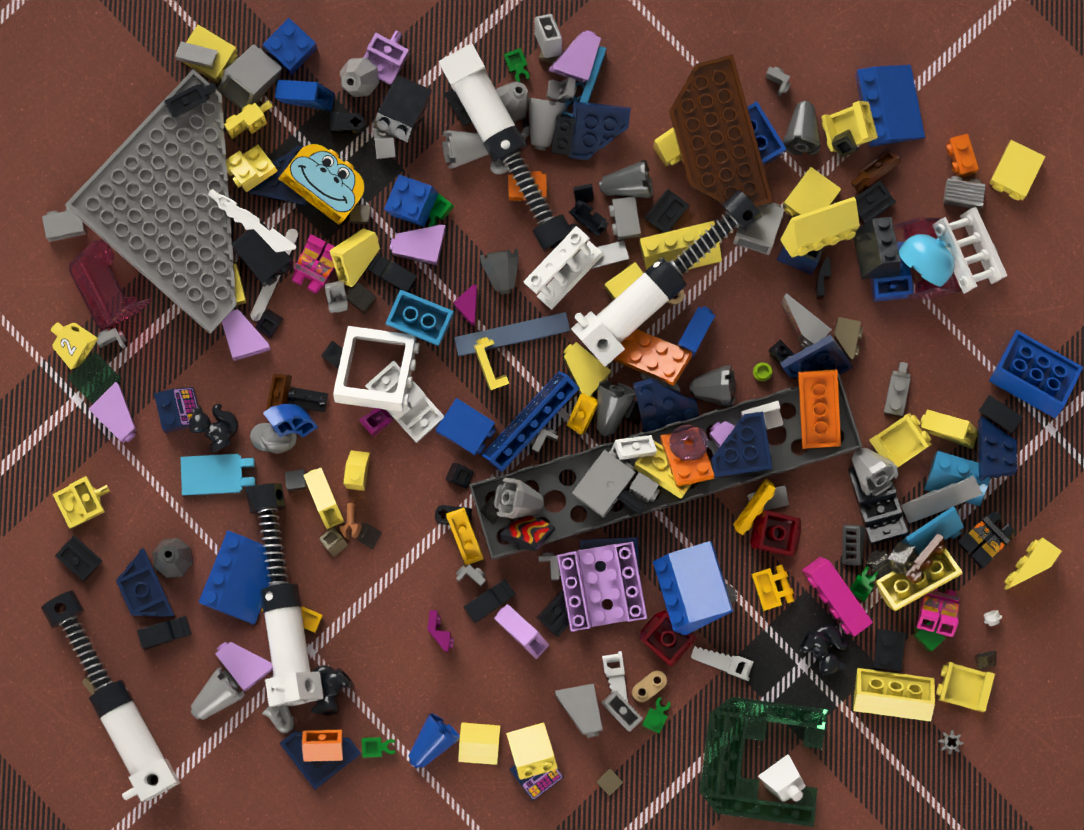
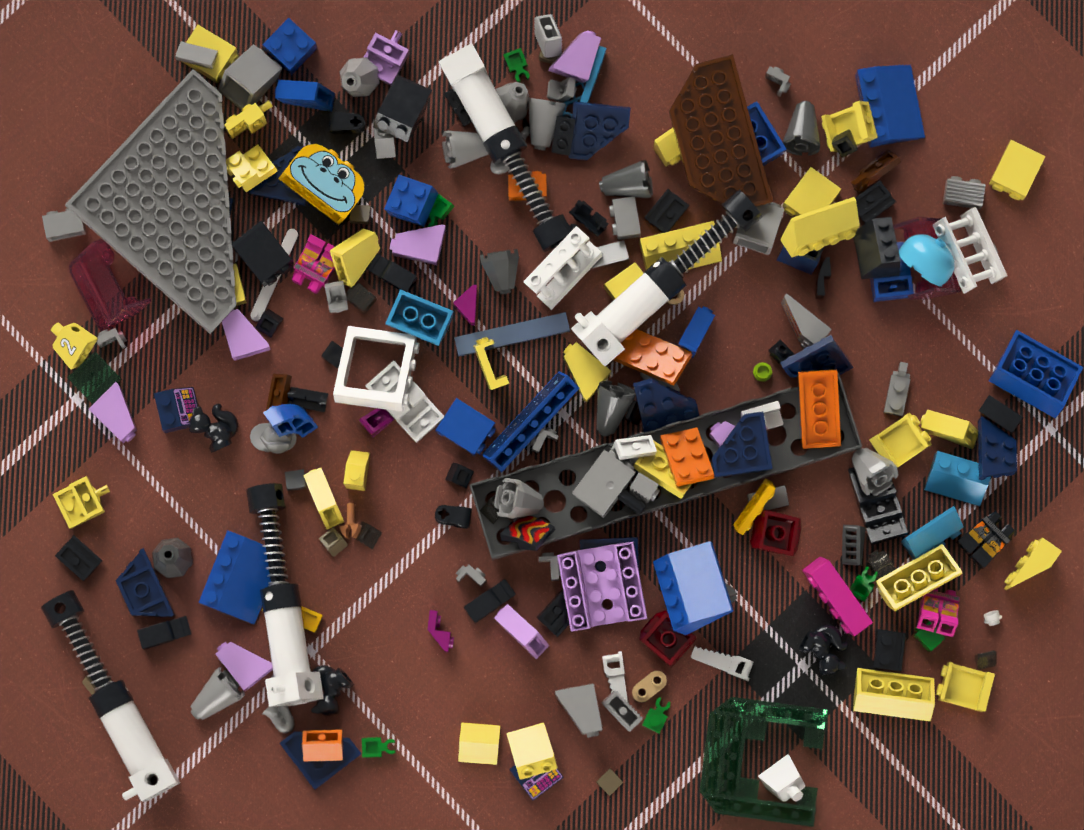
(189, 99): black hinge -> none
(215, 474): medium azure tile -> none
(250, 221): white sword -> none
(432, 741): blue cone -> none
(464, 536): yellow plate -> none
(582, 413): yellow hinge -> none
(583, 193): black slope -> none
(684, 451): tile -> none
(715, 386): dark grey cone -> none
(767, 589): yellow plate -> none
(846, 336): dark tan slope -> none
(902, 558): clear smoke brick -> none
(926, 558): reddish brown hinge -> none
(941, 499): light grey slope -> none
(956, 743): light grey gear -> none
(962, 156): orange brick -> none

